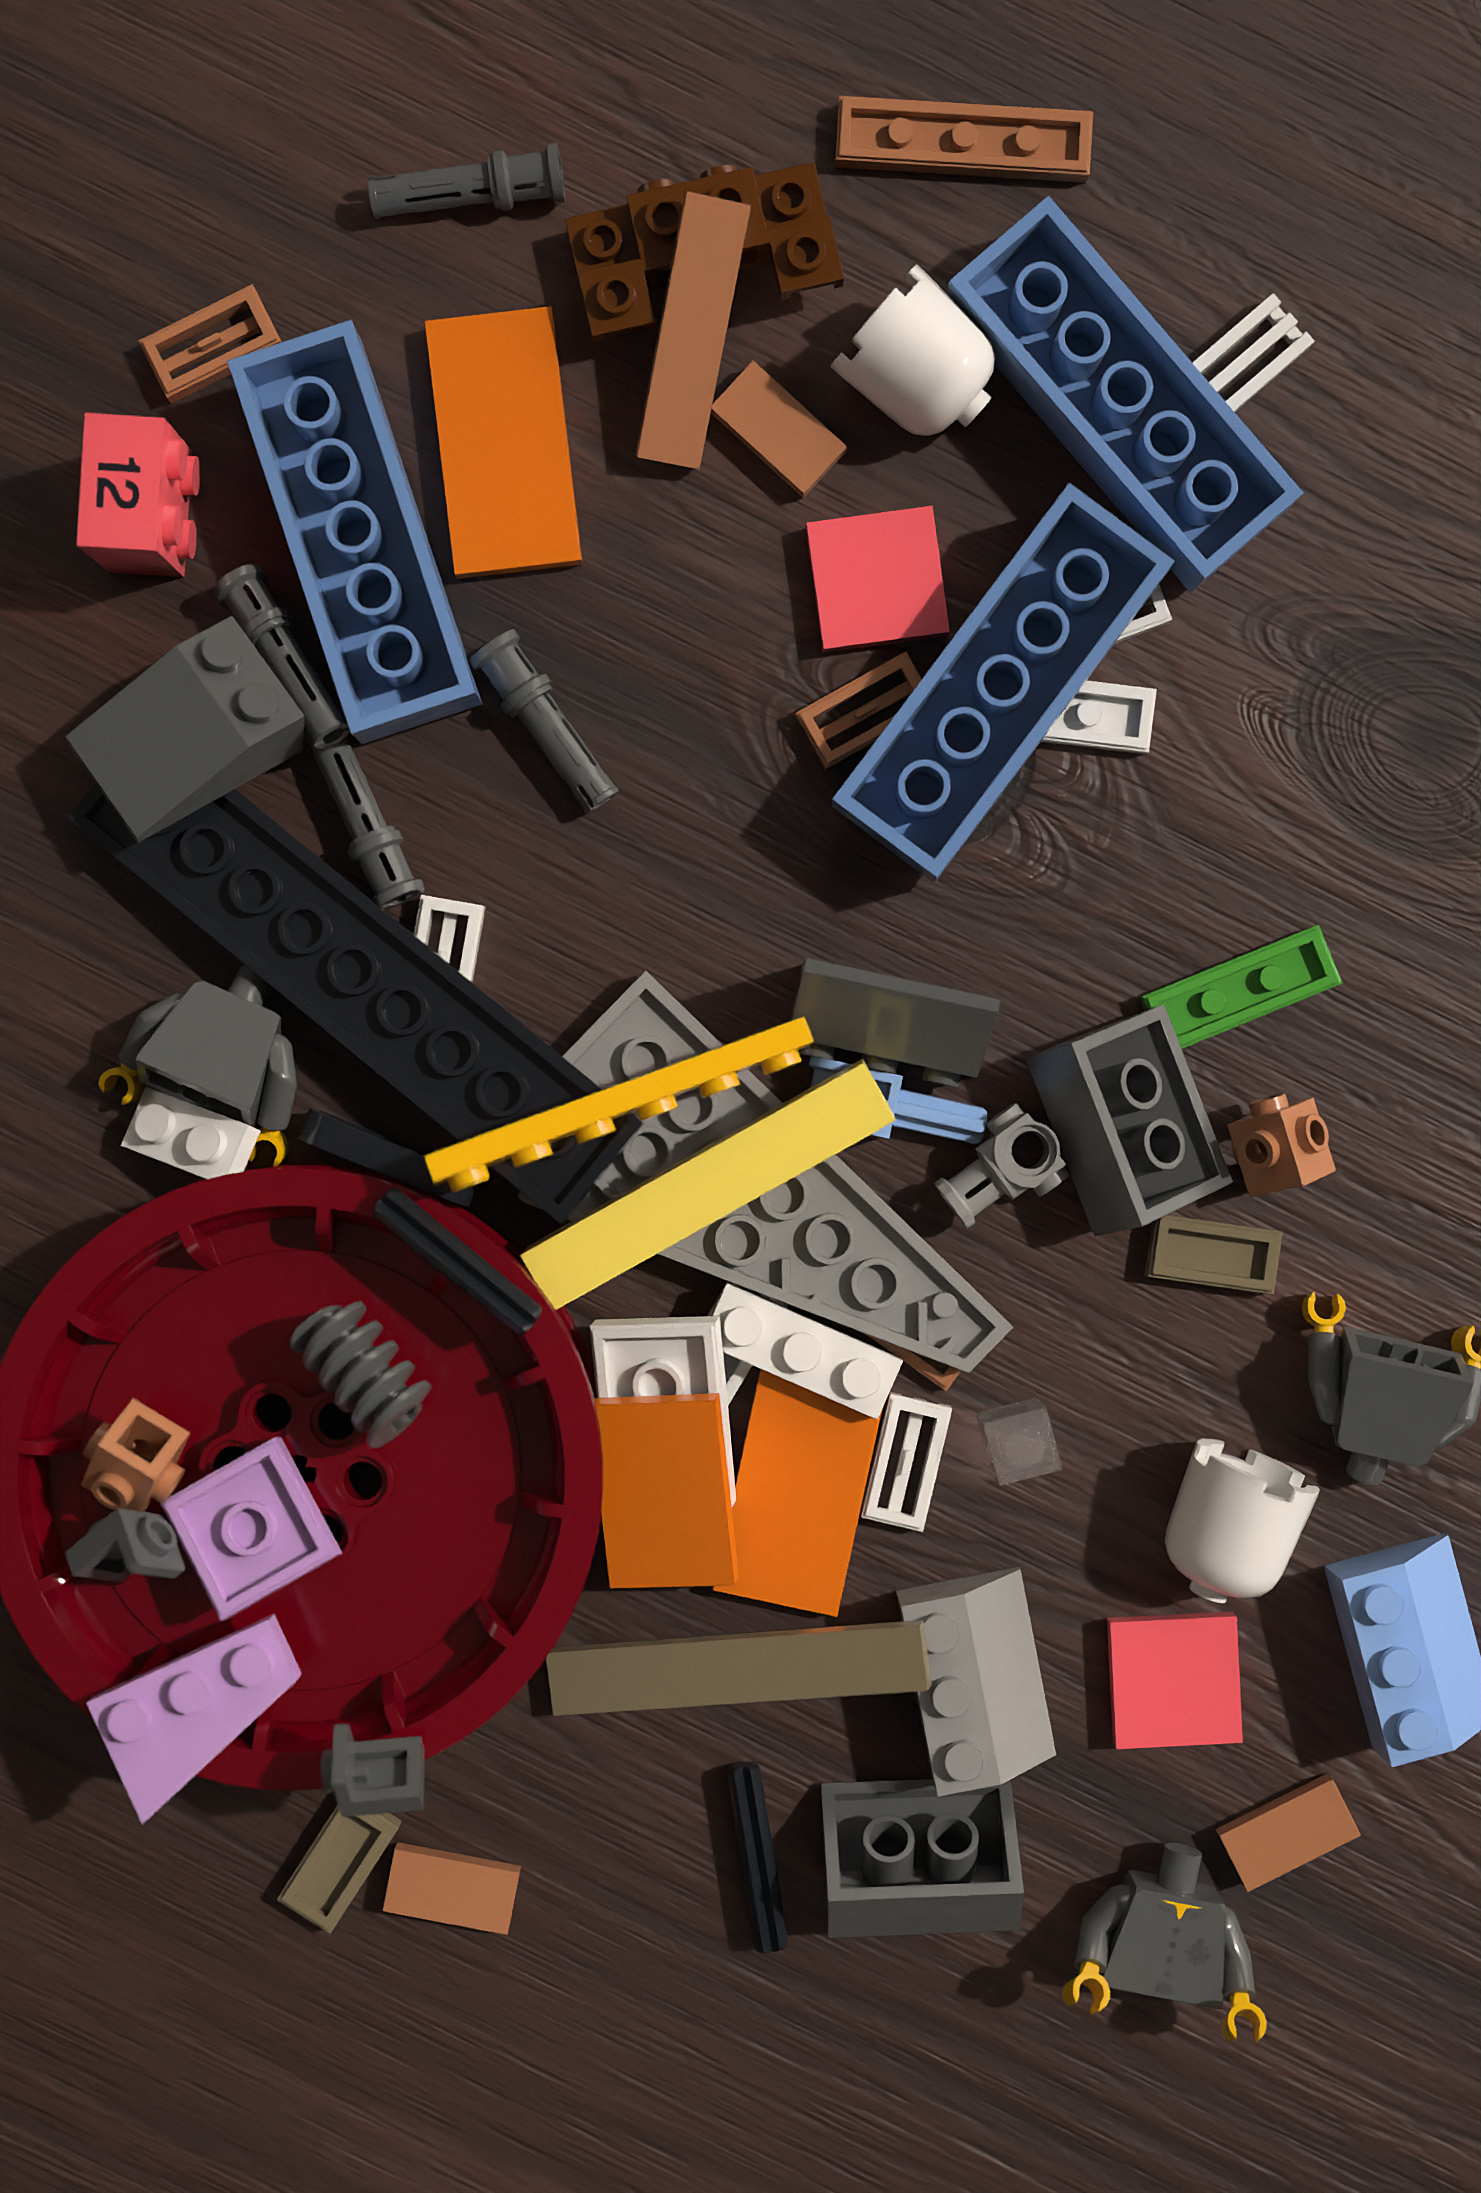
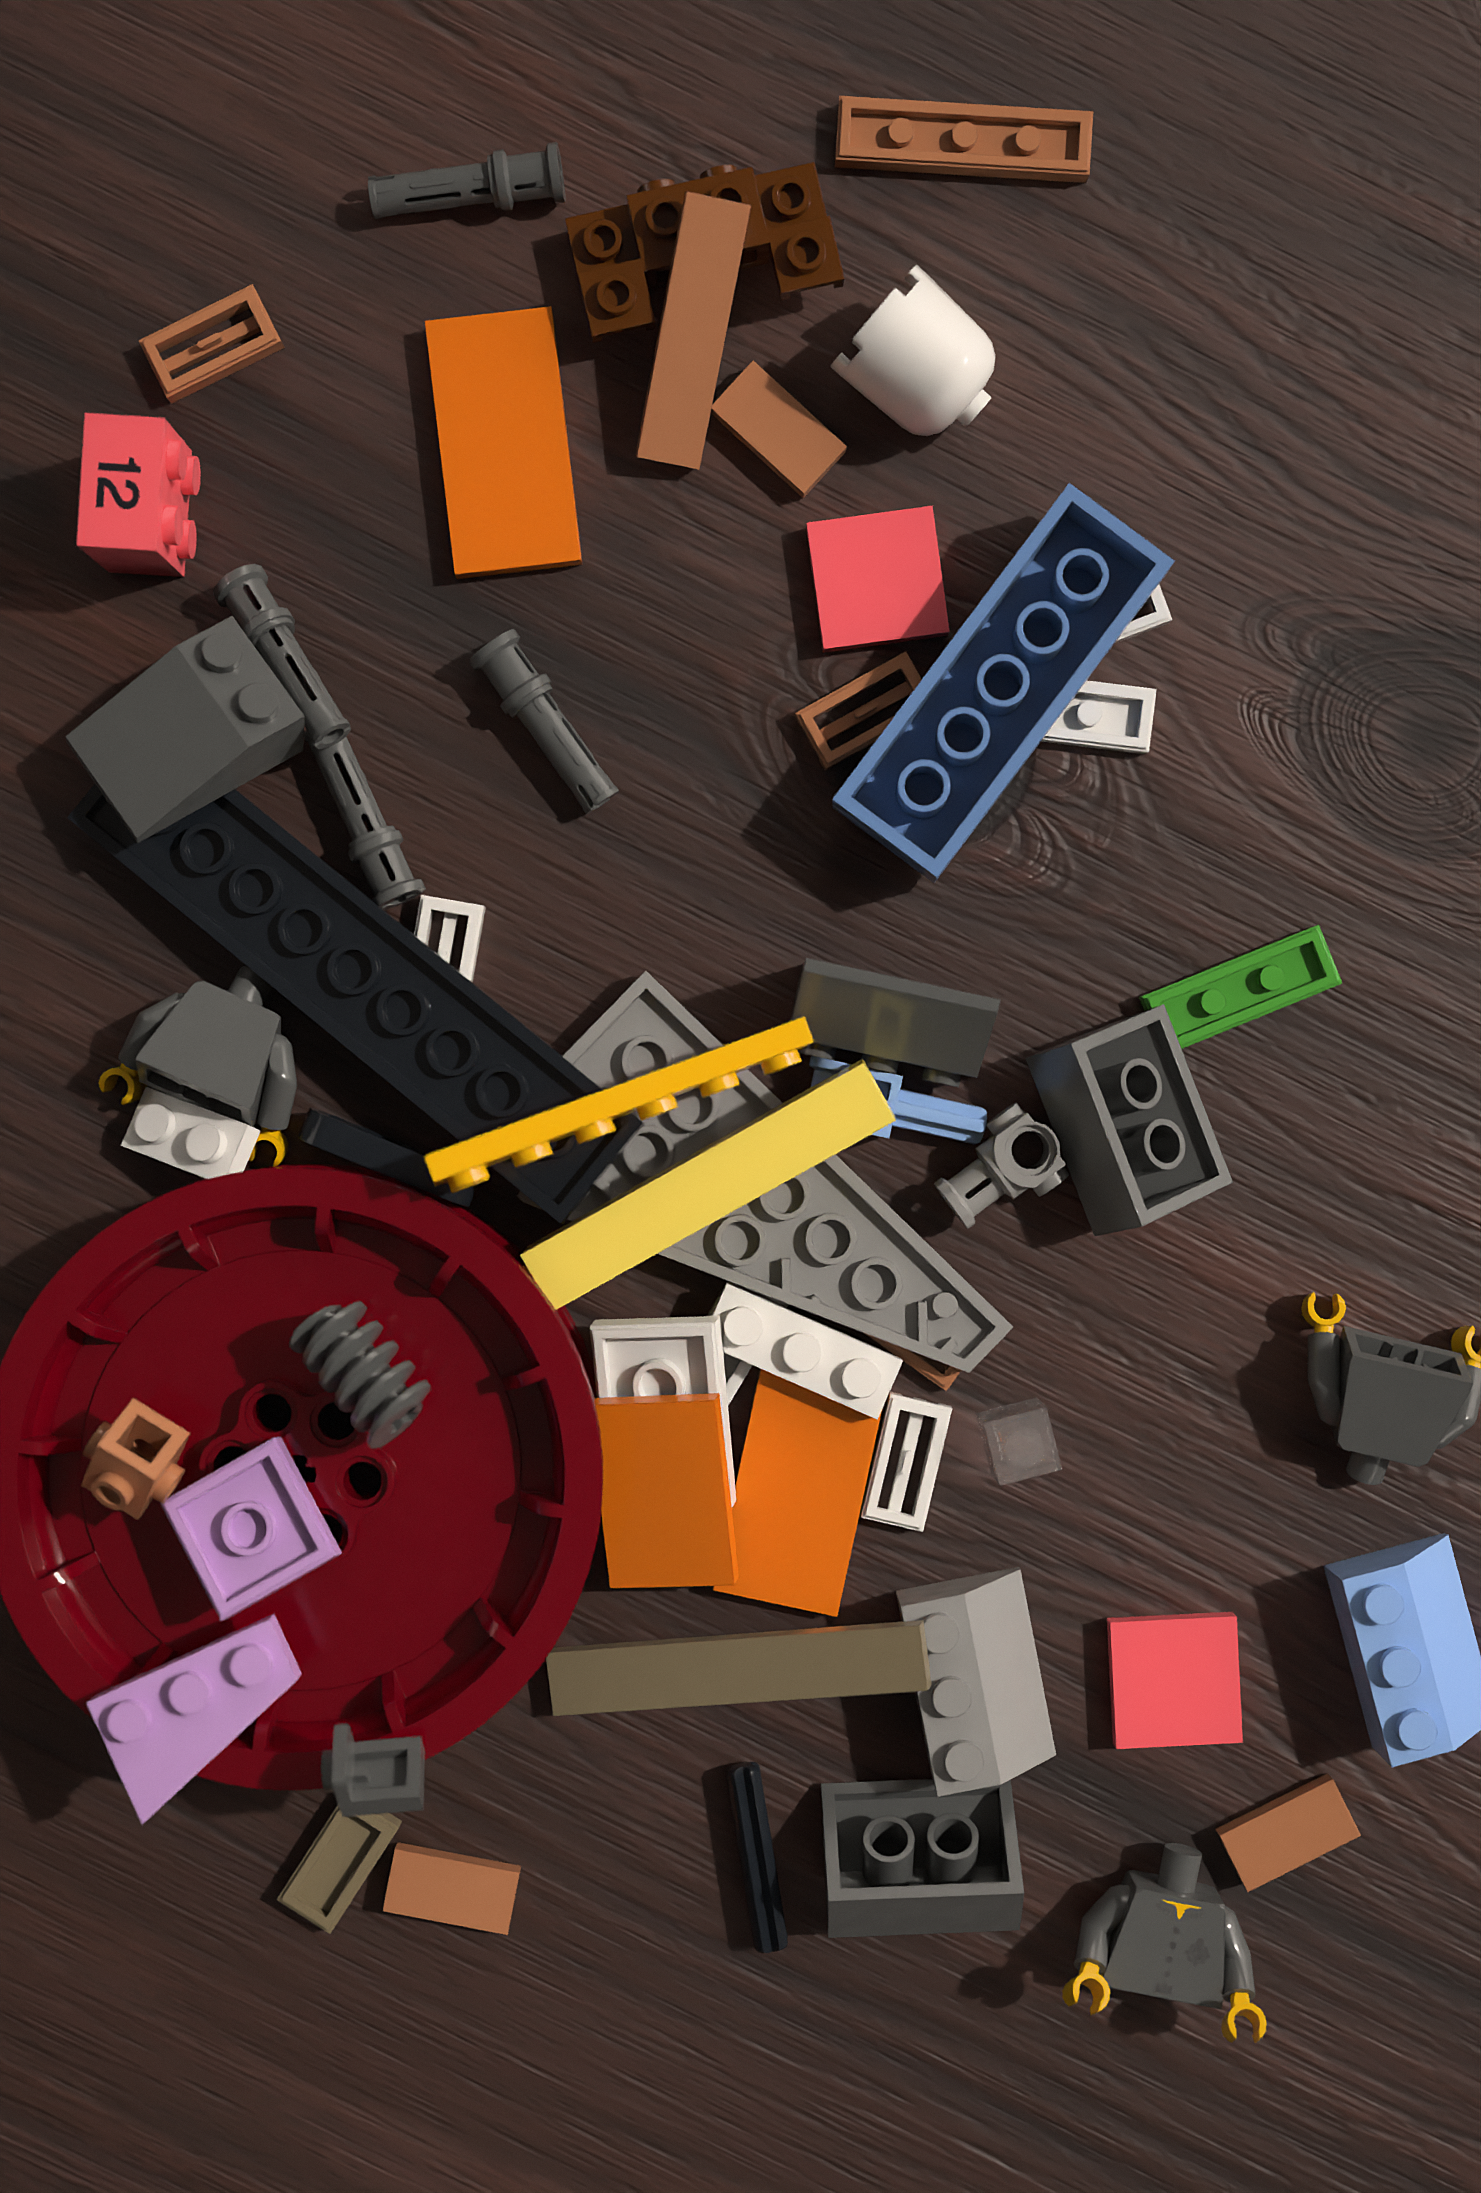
(127, 1545): dark grey bracket -> none
(354, 532): medium blue brick -> none
(457, 1261): black axle -> none
(1122, 395): medium blue brick -> none
(1214, 1253): dark tan tile -> none
(1236, 1522): white cylinder -> none
(1281, 1145): nougat brick -> none
(1283, 327): white tile -> none

